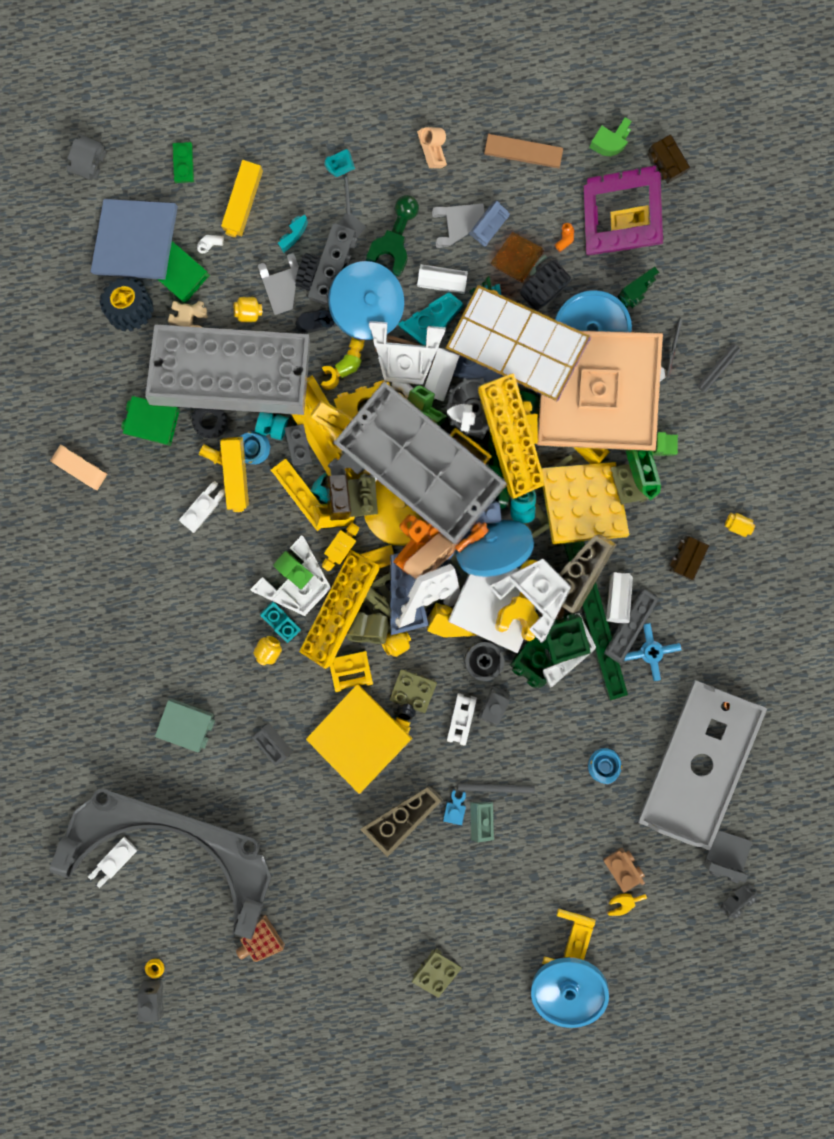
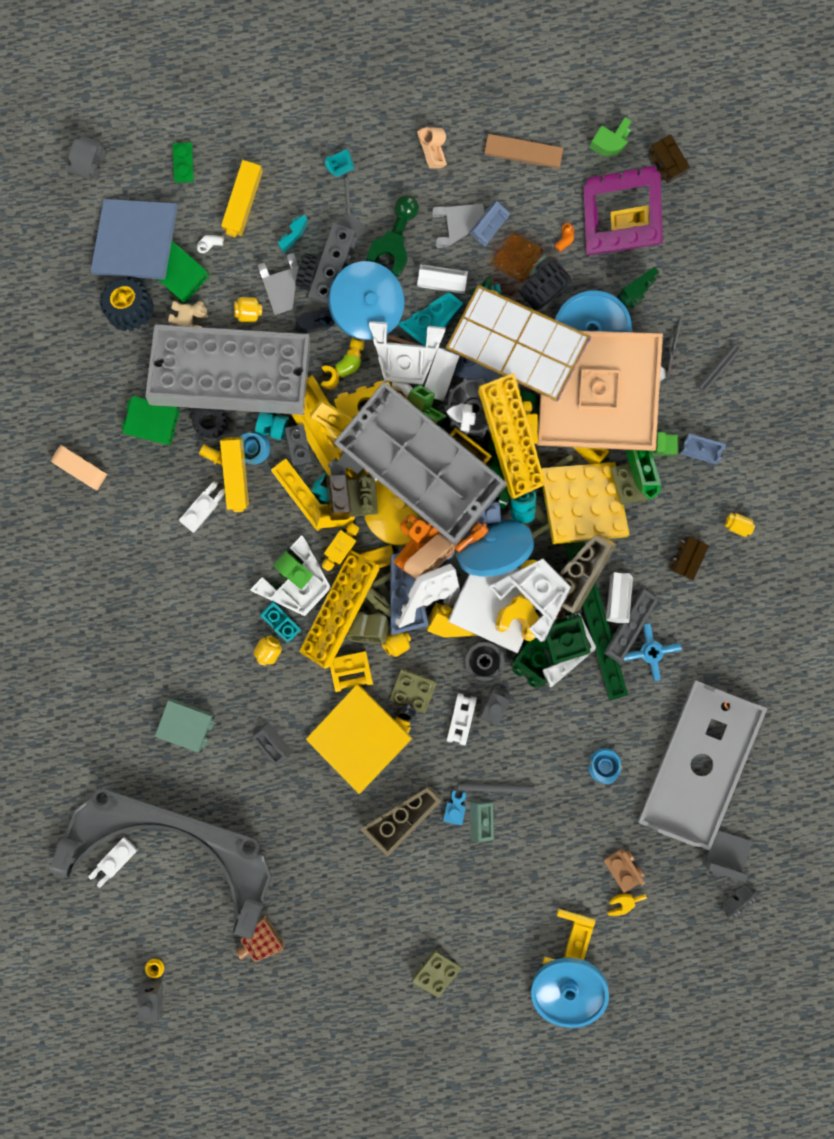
(702, 448): none -> sand blue hinge

